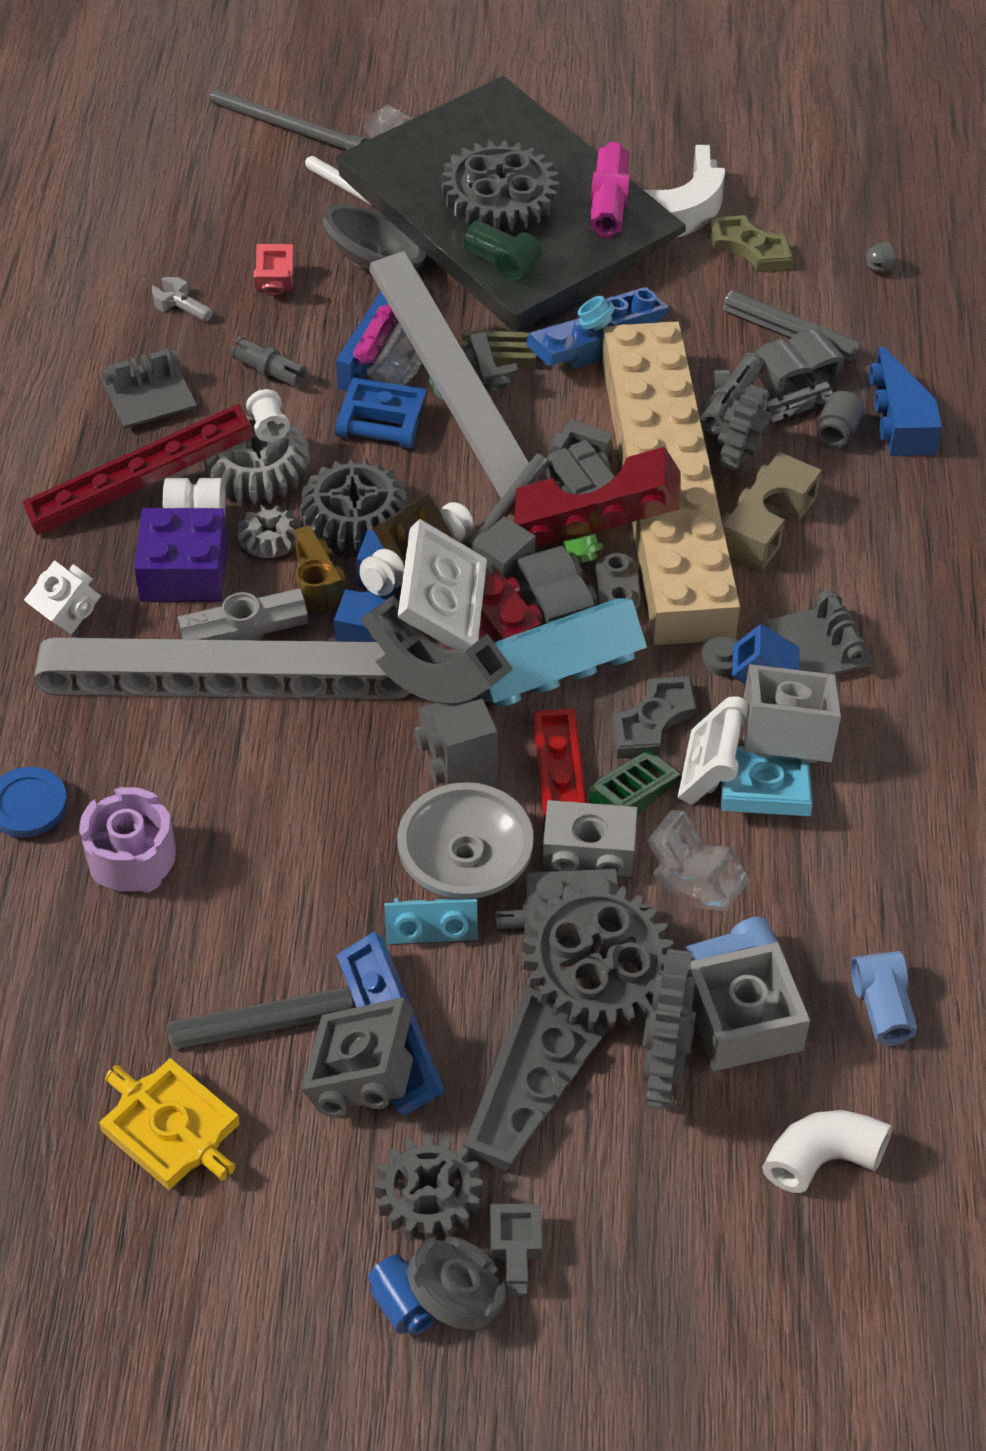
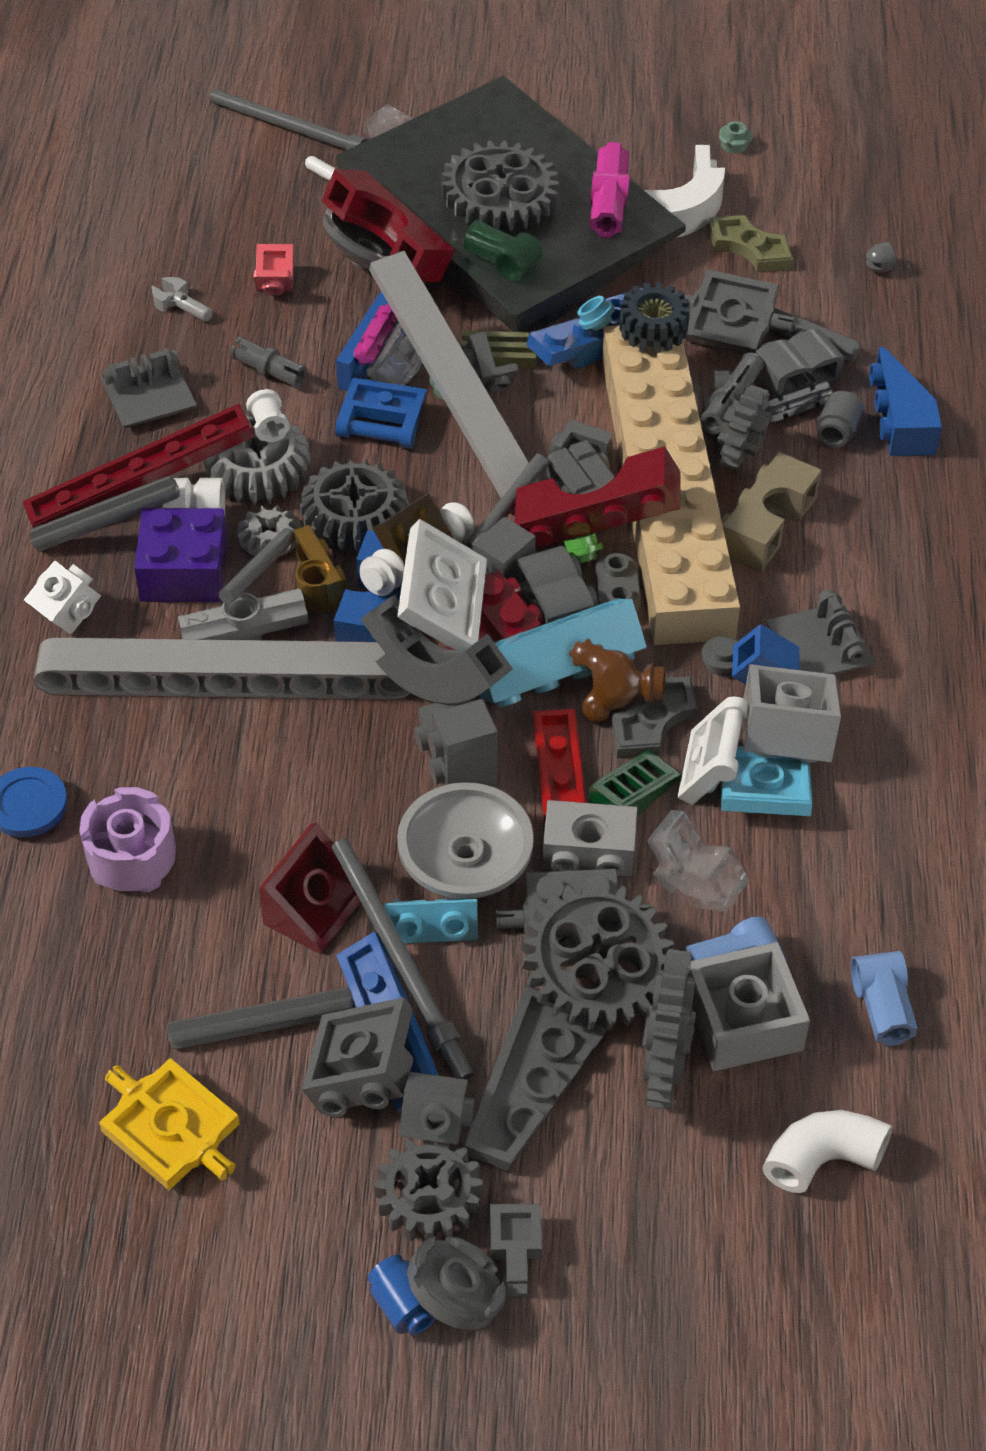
(104, 513): none -> dark grey axle
(257, 566): none -> dark grey bar
(308, 892): none -> dark red slope
(365, 202): none -> dark red arch
(435, 1108): none -> dark grey brick
(442, 1033): none -> dark grey bar
(615, 679): none -> reddish brown animal
(650, 302): none -> black bush
(734, 312): none -> dark grey plate
(735, 137): none -> sand green plate

